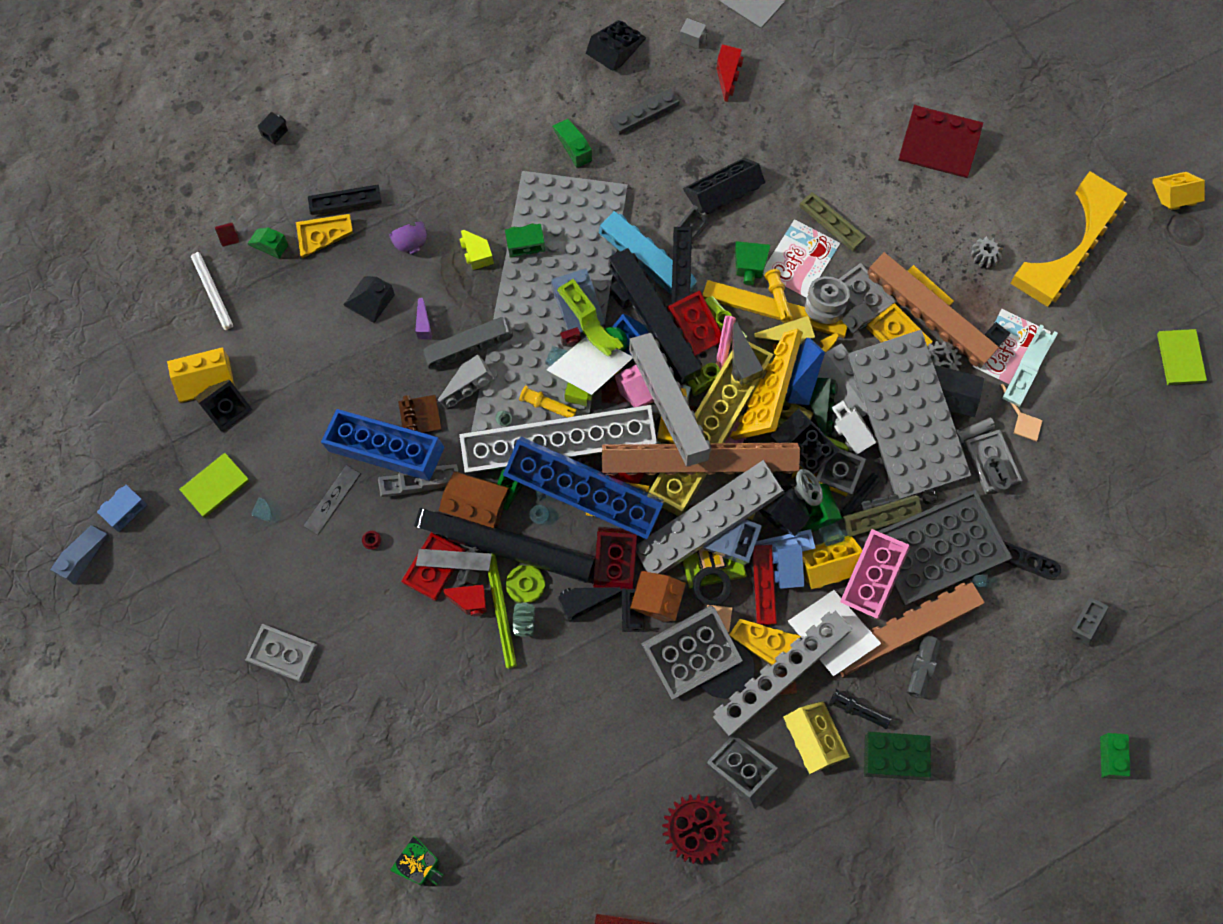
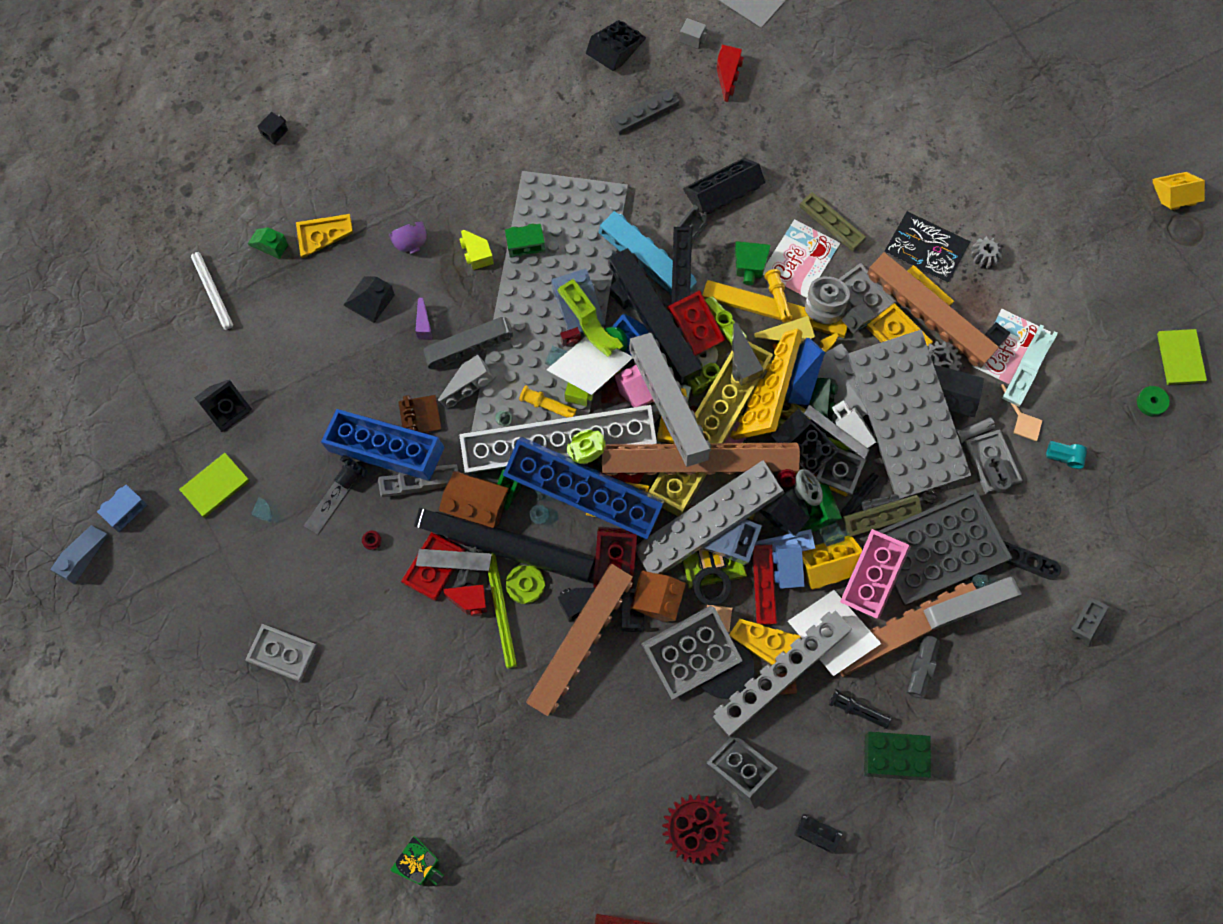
(199, 371): yellow slope -> none
(227, 234): dark red slope -> none
(344, 199): black plate -> none
(349, 472): none -> black gear
(523, 619): sand green gear -> none
(573, 142): green slope -> none
(579, 639): none -> nougat brick
(586, 446): none -> lime tile
(725, 341): bright pink axle -> none
(787, 478): none -> dark red plate
(816, 737): light yellow slope -> none
(818, 834): none -> black hinge
(836, 431): none -> flat silver sticker
(927, 246): none -> black sticker
(940, 141): dark red slope -> none
(972, 603): none -> light grey beam
(1046, 279): yellow arch -> none
(1072, 455): none -> teal piece
(1115, 756): green brick -> none
(1158, 395): none -> green piece

